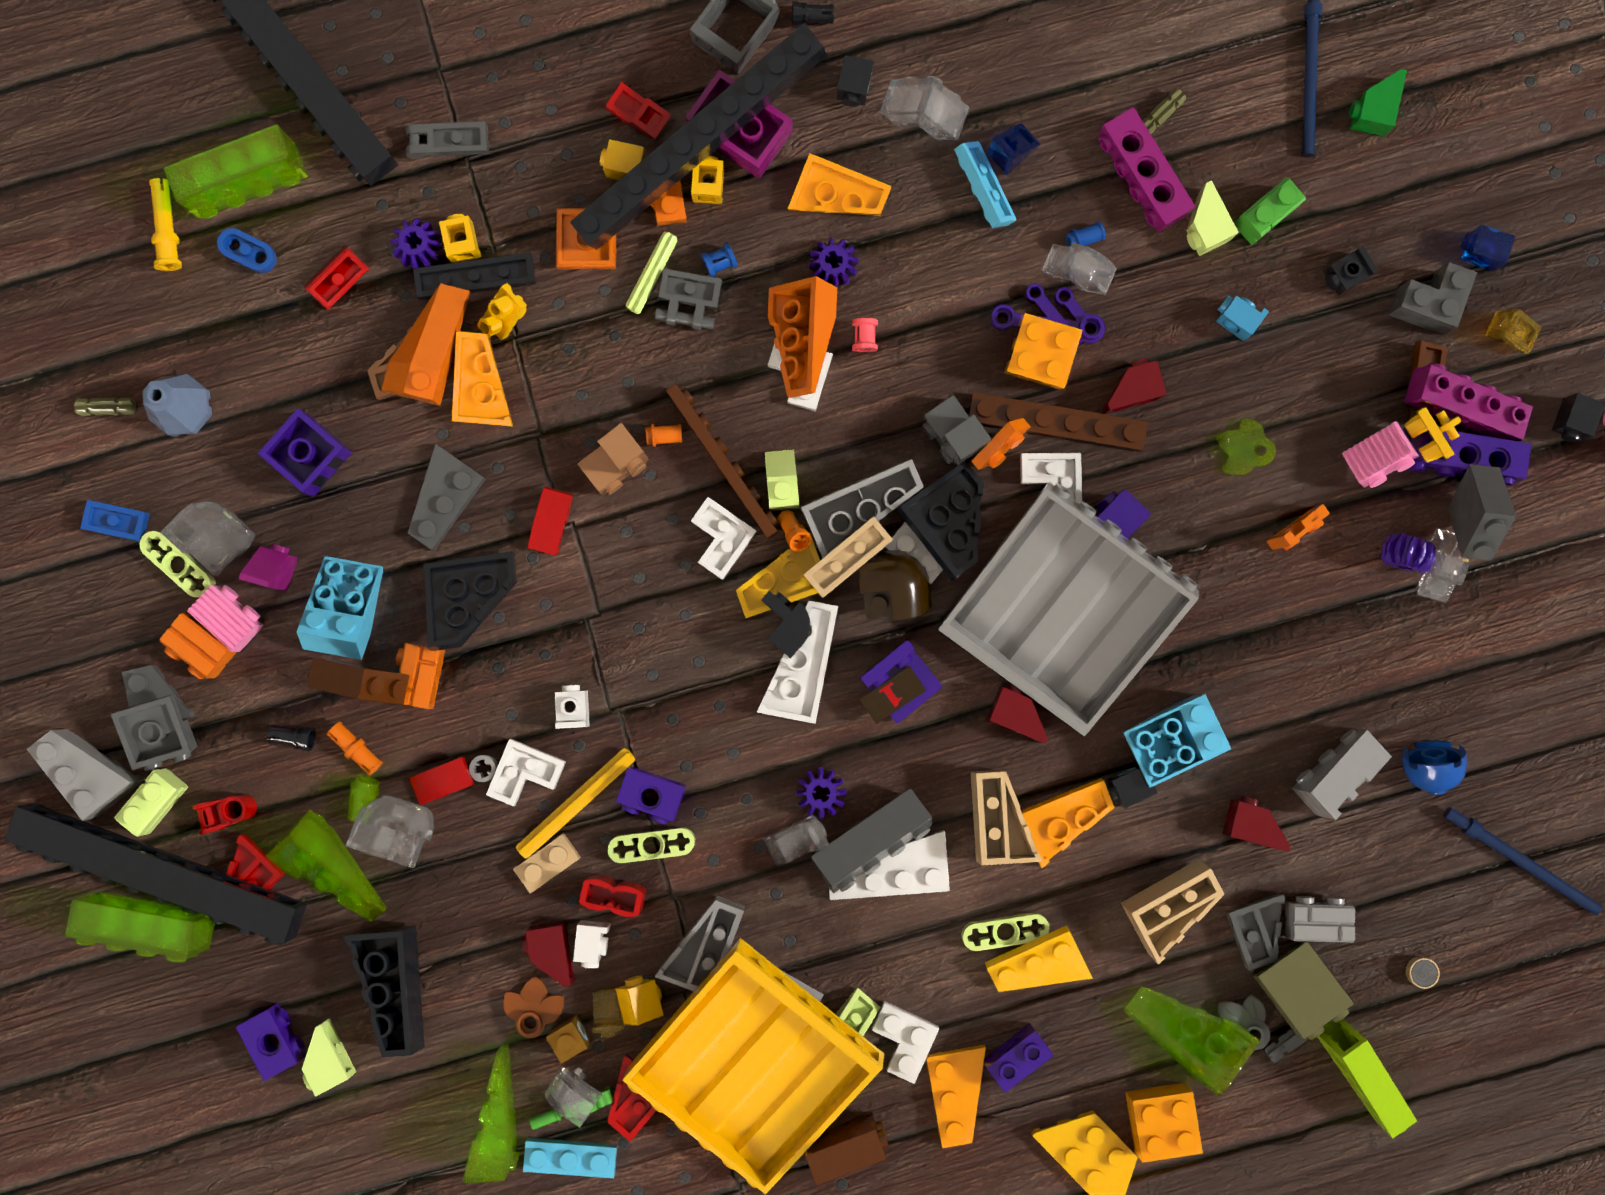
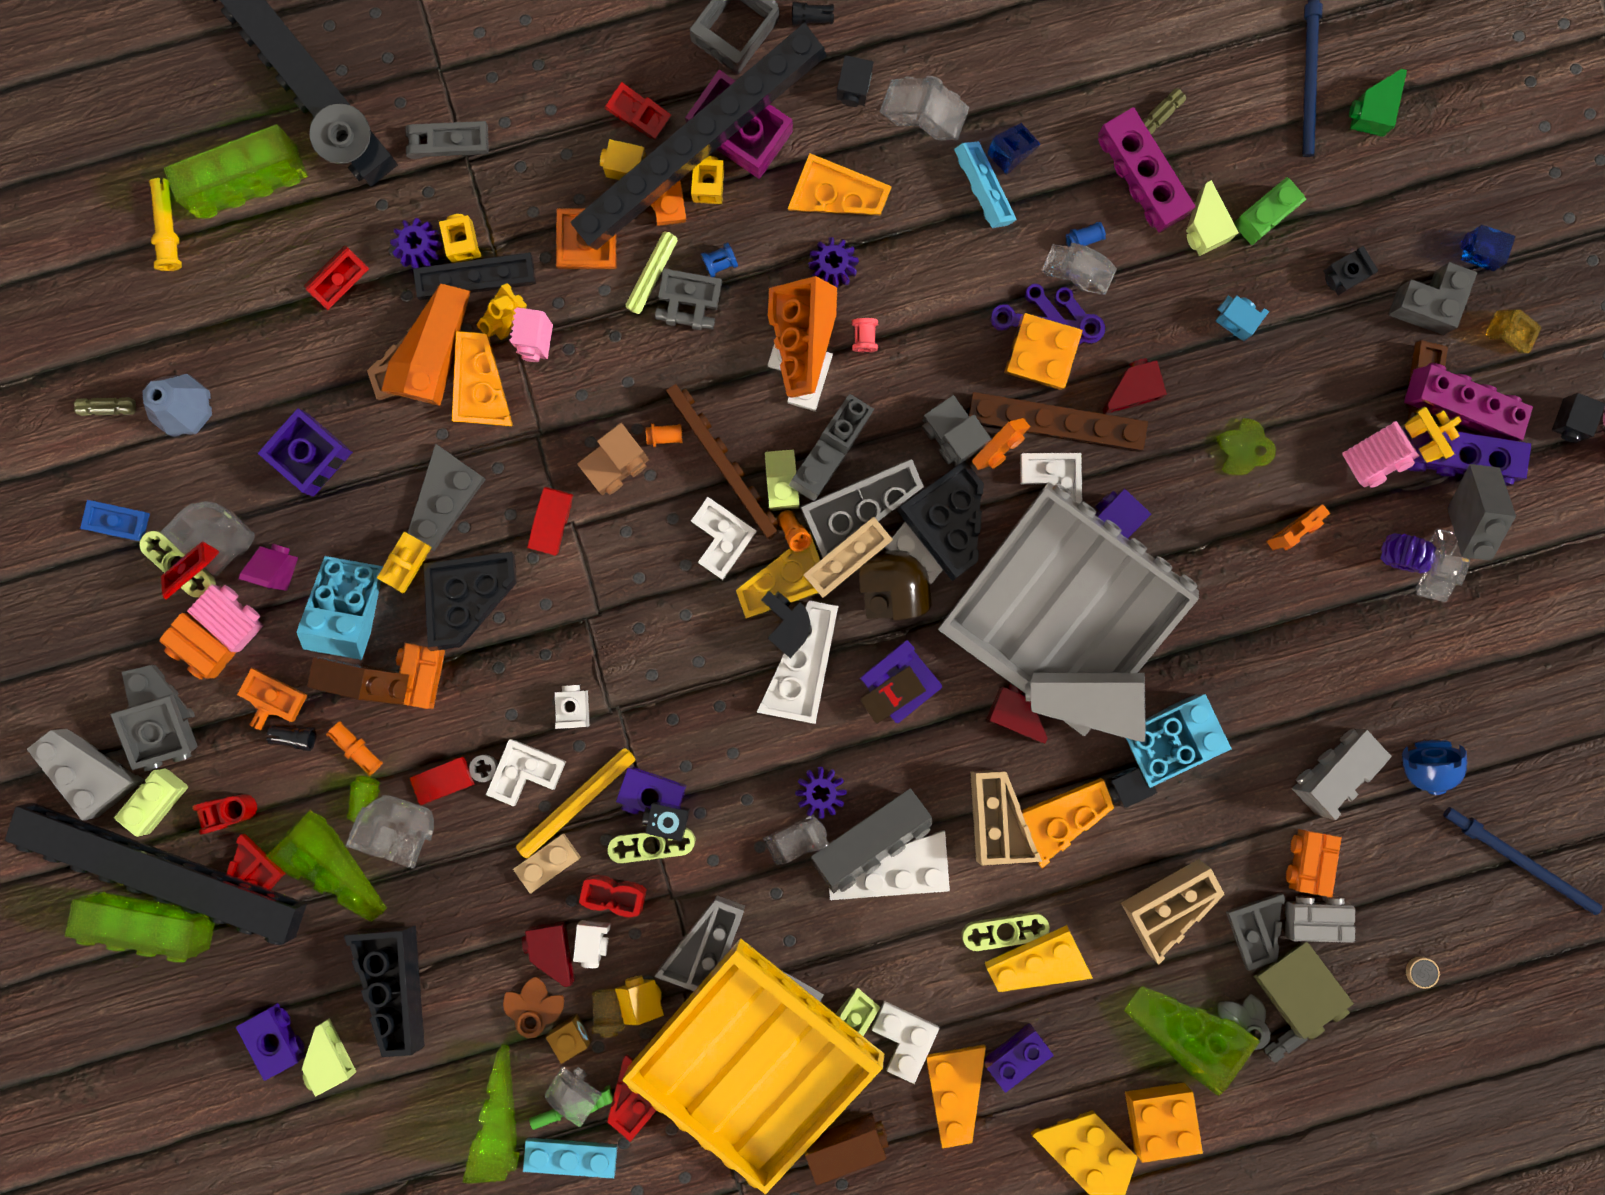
(187, 568): none -> red slope
(248, 251): blue plate -> none
(270, 697): none -> orange plate
(333, 122): none -> dark grey dish
(404, 562): none -> yellow hips
(531, 334): none -> bright pink brick
(666, 820): none -> black brick
(831, 447): none -> dark grey slope
(1092, 700): none -> light grey slope
(1254, 824): dark red slope -> none
(1314, 862): none -> orange brick
(1367, 1076): lime slope -> none

